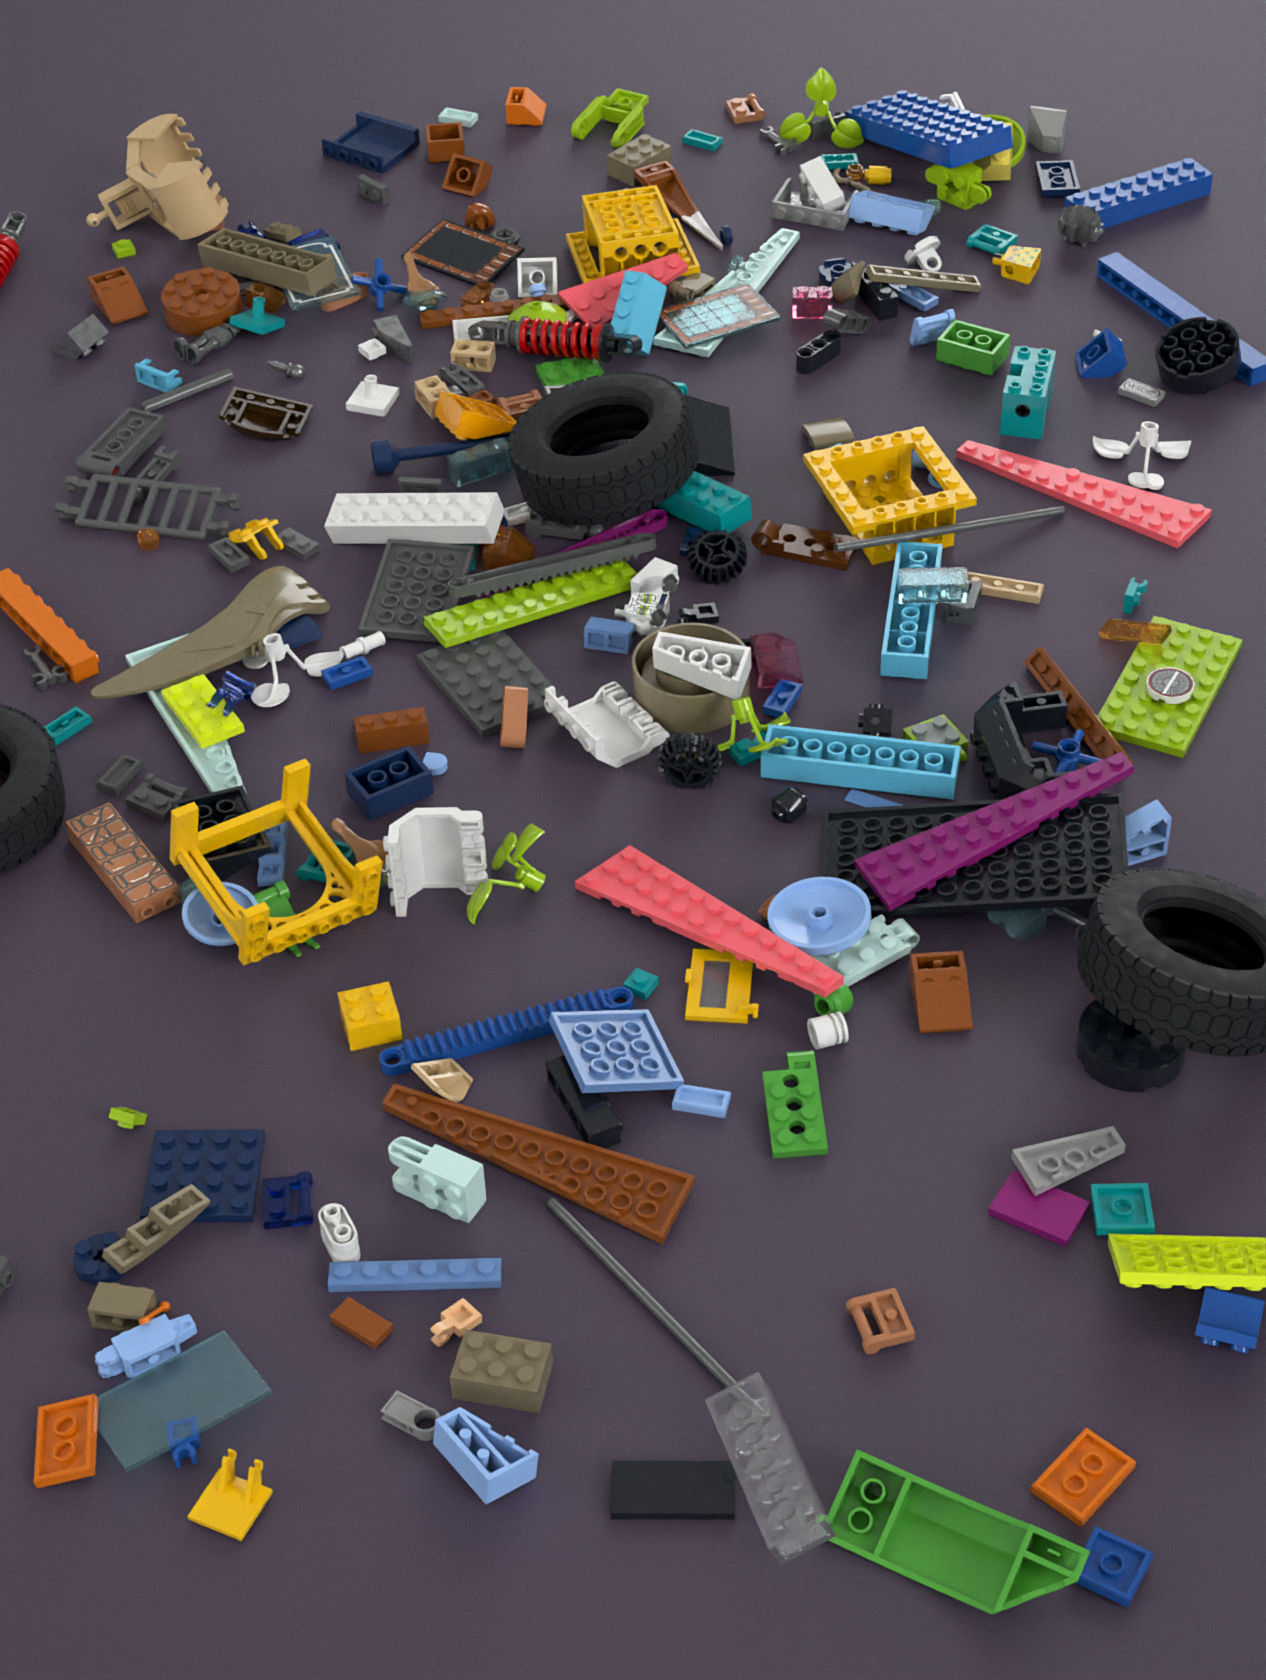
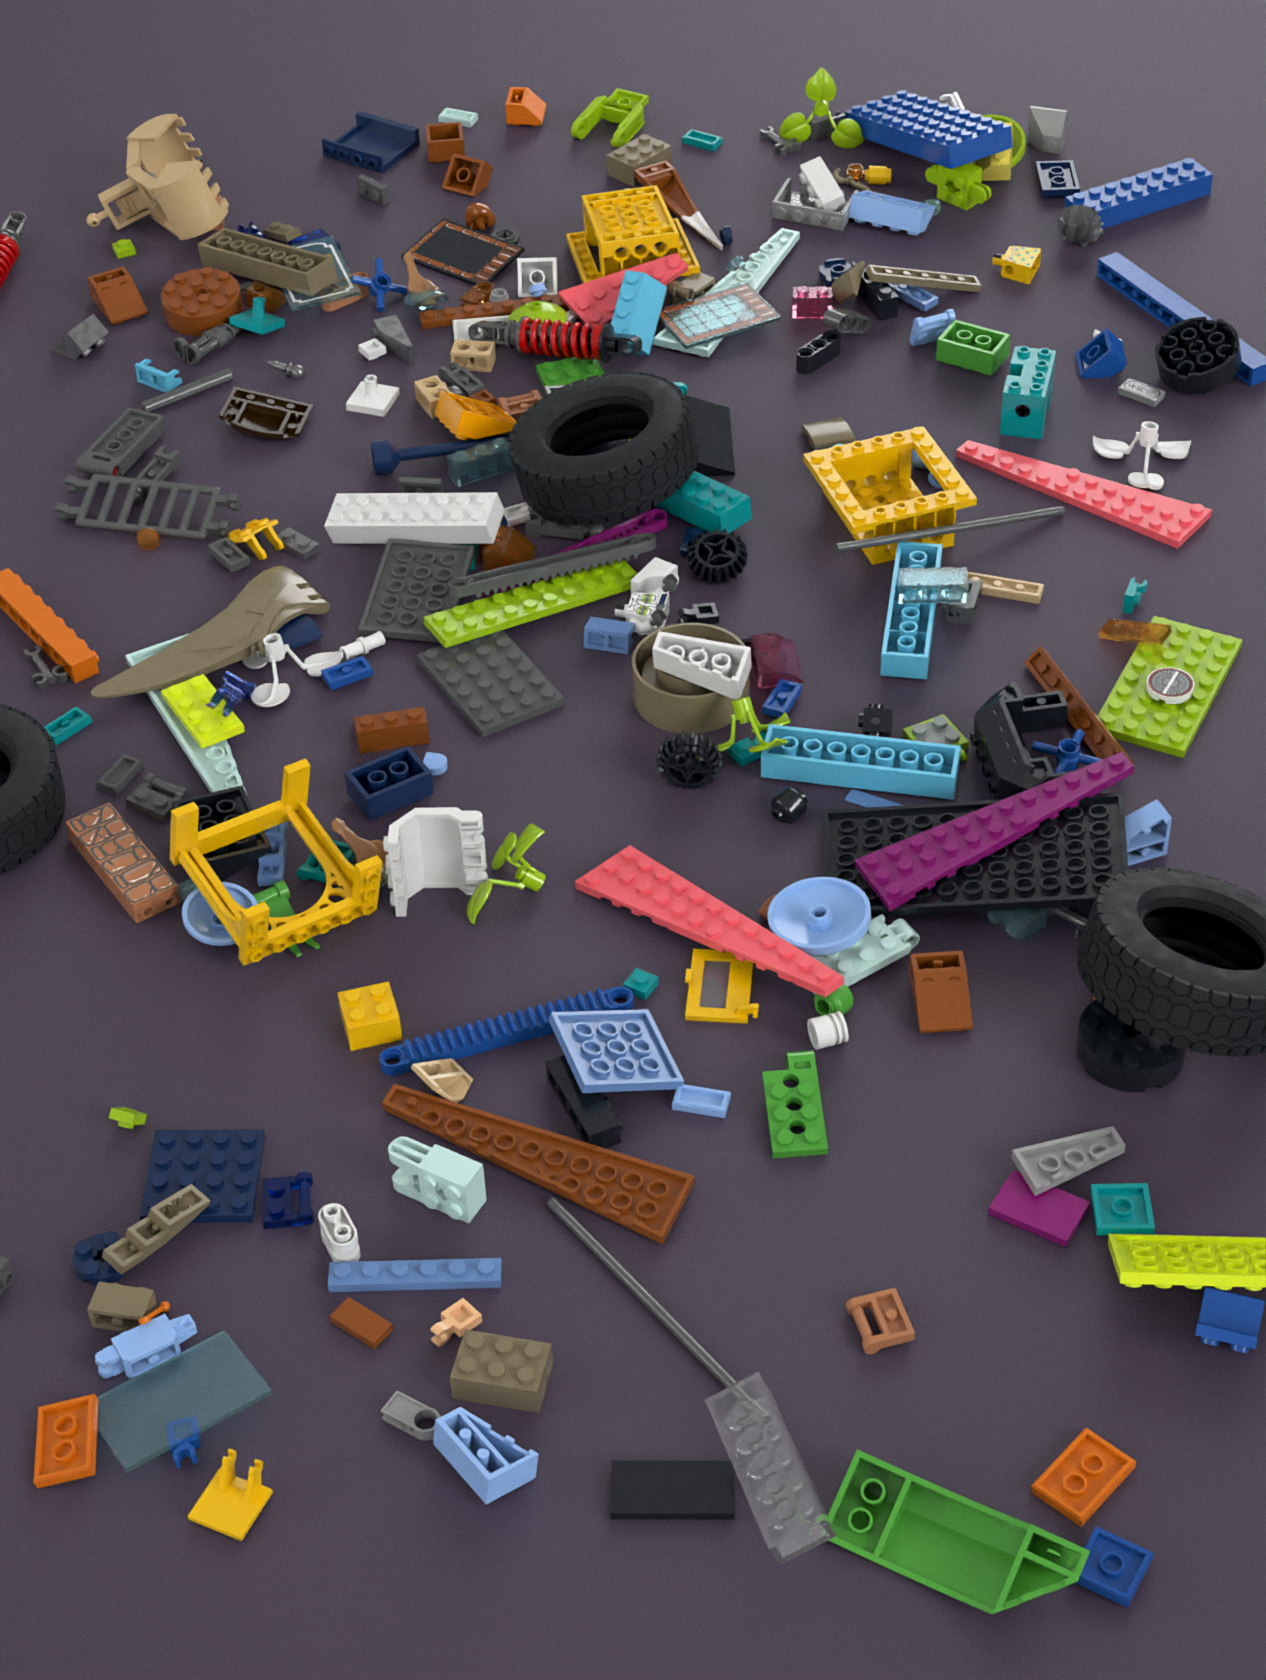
(514, 717): nougat beam -> none
(608, 724): white hinge -> none
(740, 112): nougat plate -> none
(773, 541): reddish brown hinge -> none
(840, 161): teal plate -> none
(924, 252): white tile -> none
(991, 235): teal plate -> none

